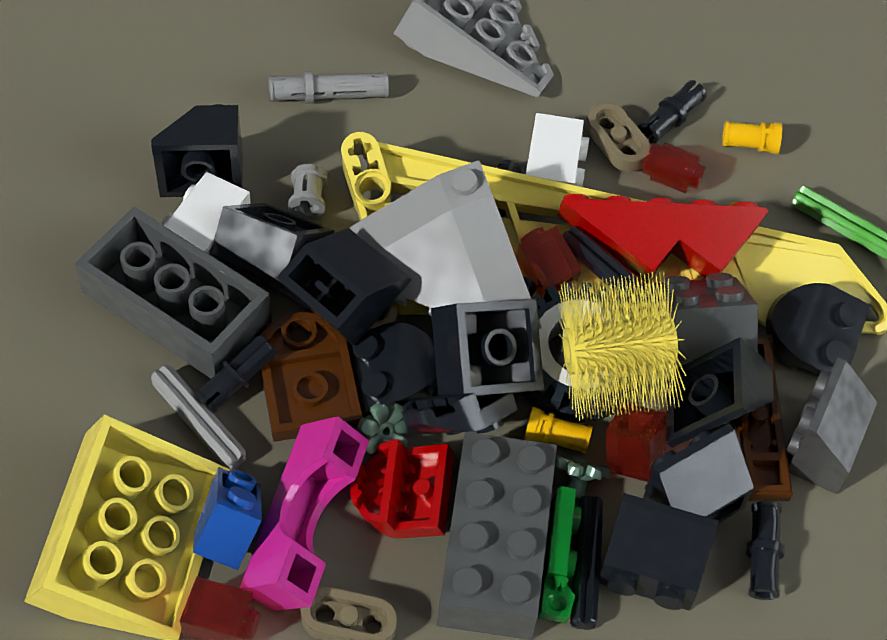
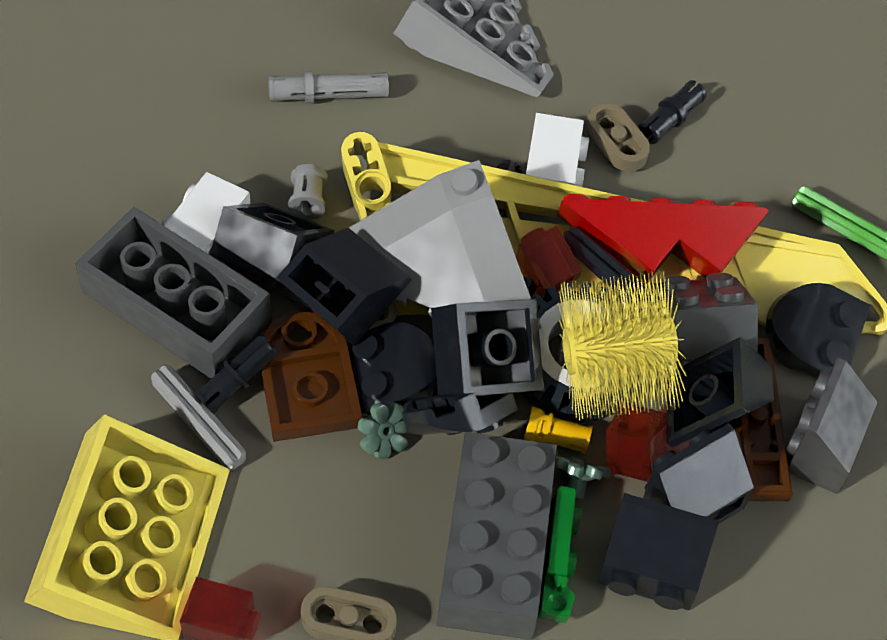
(199, 143): black slope -> none
(229, 518): blue slope -> none
(283, 563): dark pink arch -> none
(405, 489): red slope -> none
(587, 569): black axle -> none
(673, 167): clear red brick -> none
(763, 137): yellow pin -> none
(765, 550): black pin -> none

